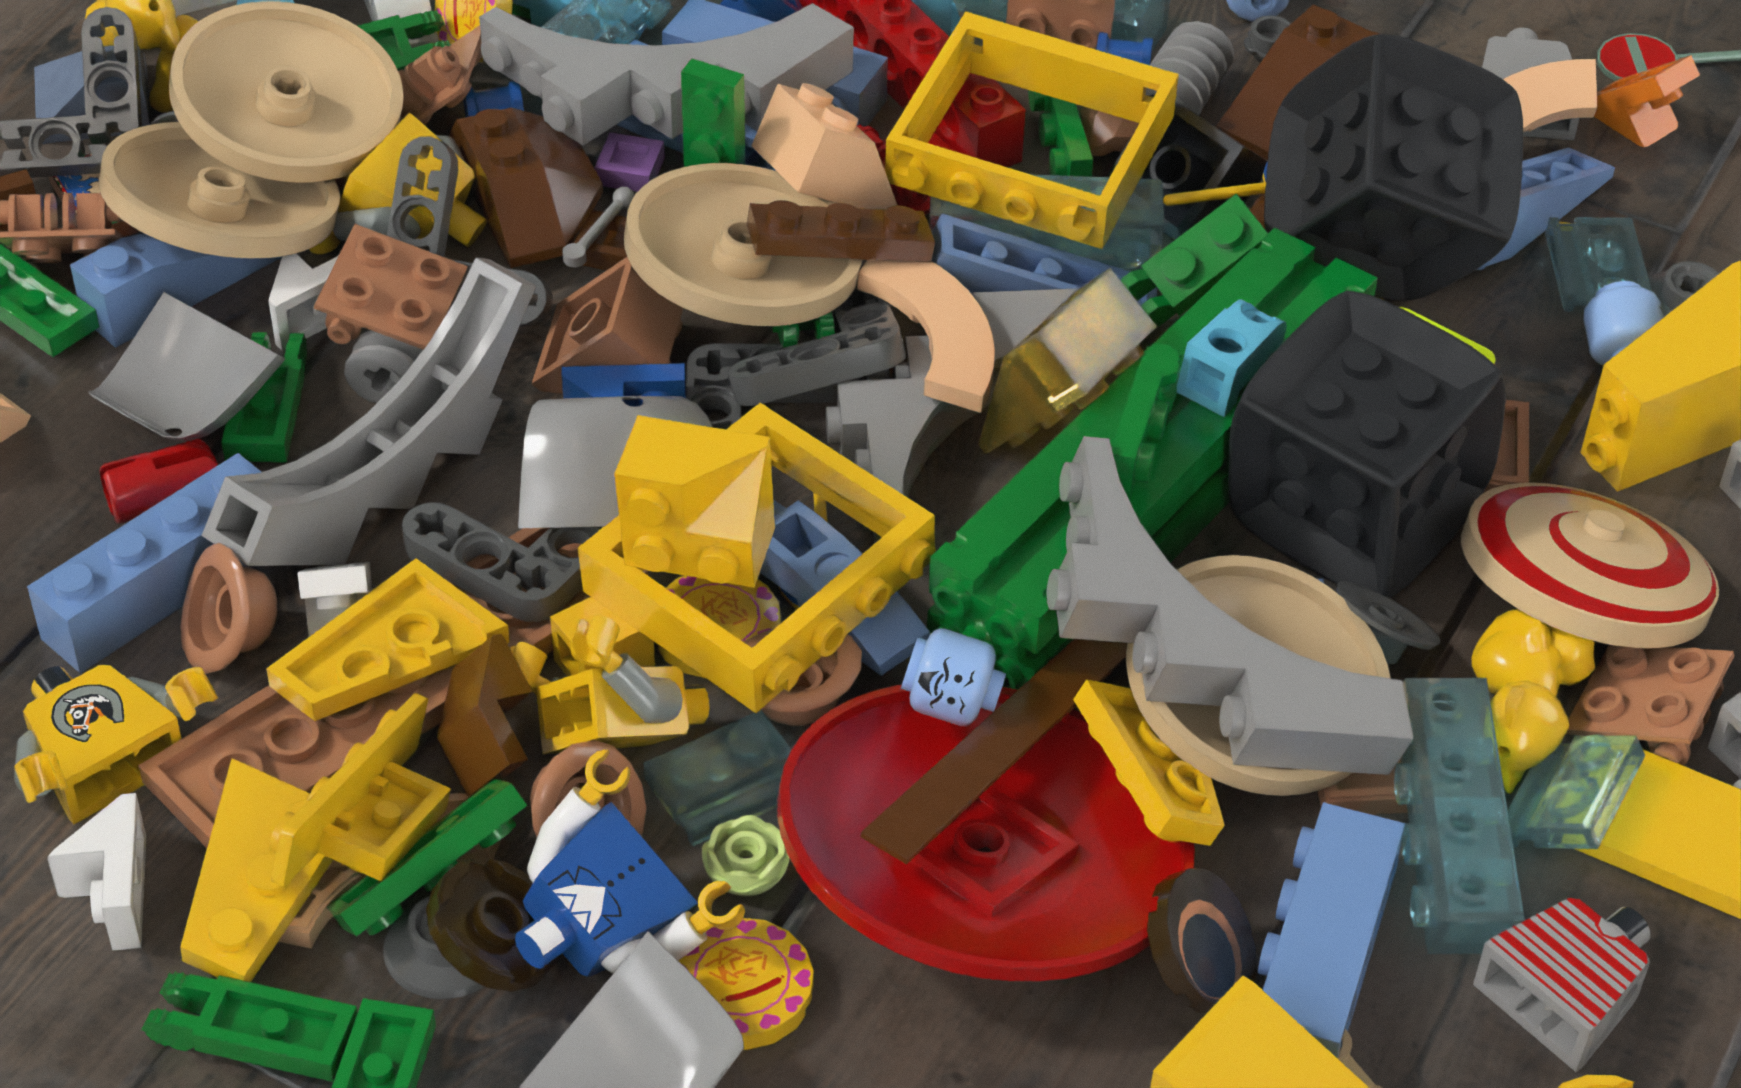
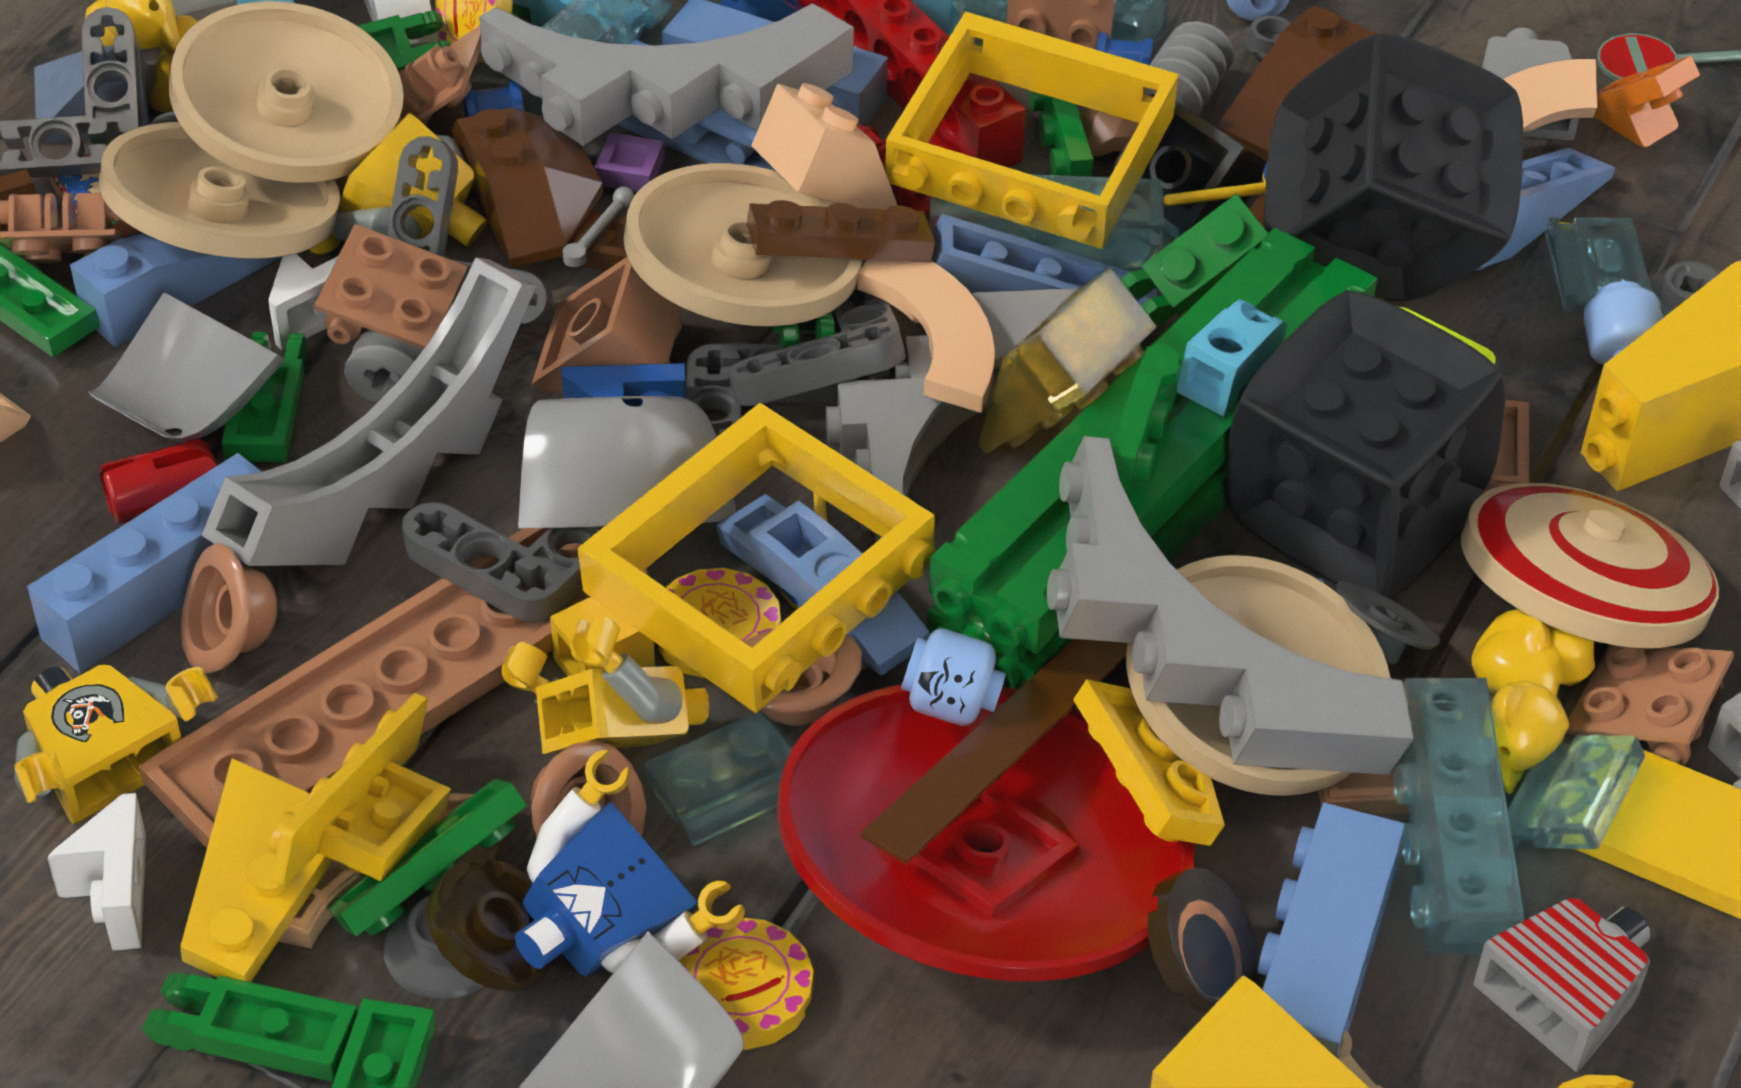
(332, 591): white slope -> none
(384, 641): yellow wing -> none
(473, 717): reddish brown slope -> none
(695, 500): yellow slope -> none
(712, 114): green plate -> none
(746, 838): yellowish green plate -> none

